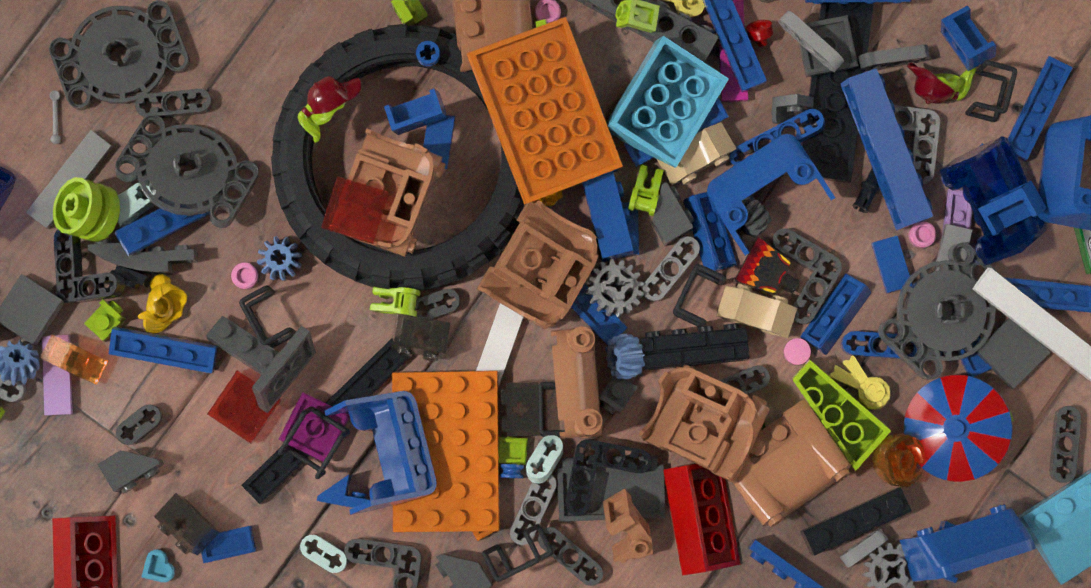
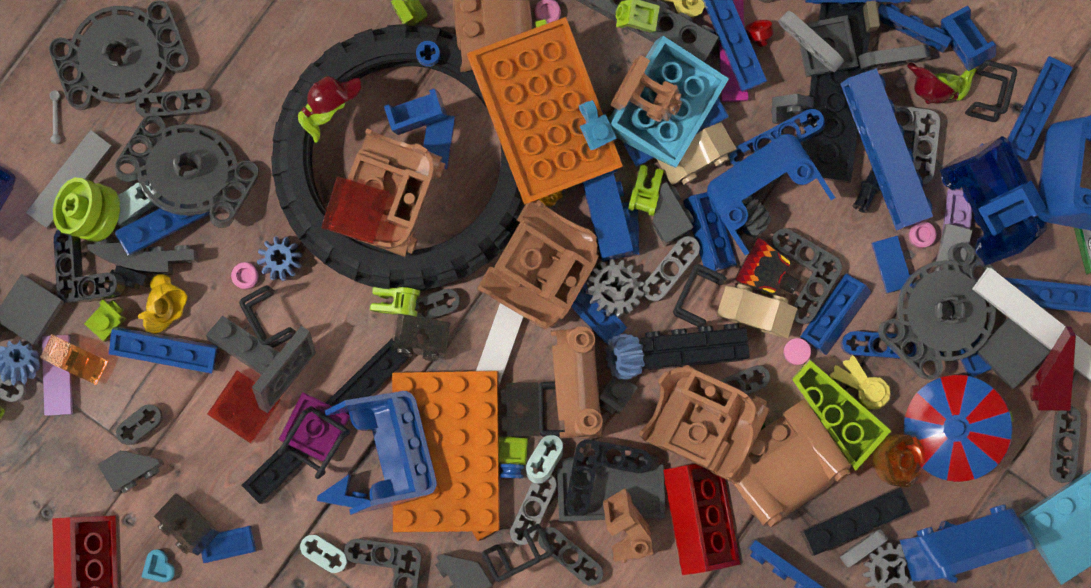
(596, 129): none -> dark azure plate
(667, 99): none -> nougat tile
(871, 16): none -> dark tan tile
(913, 27): none -> blue plate
(1055, 377): none -> dark red slope

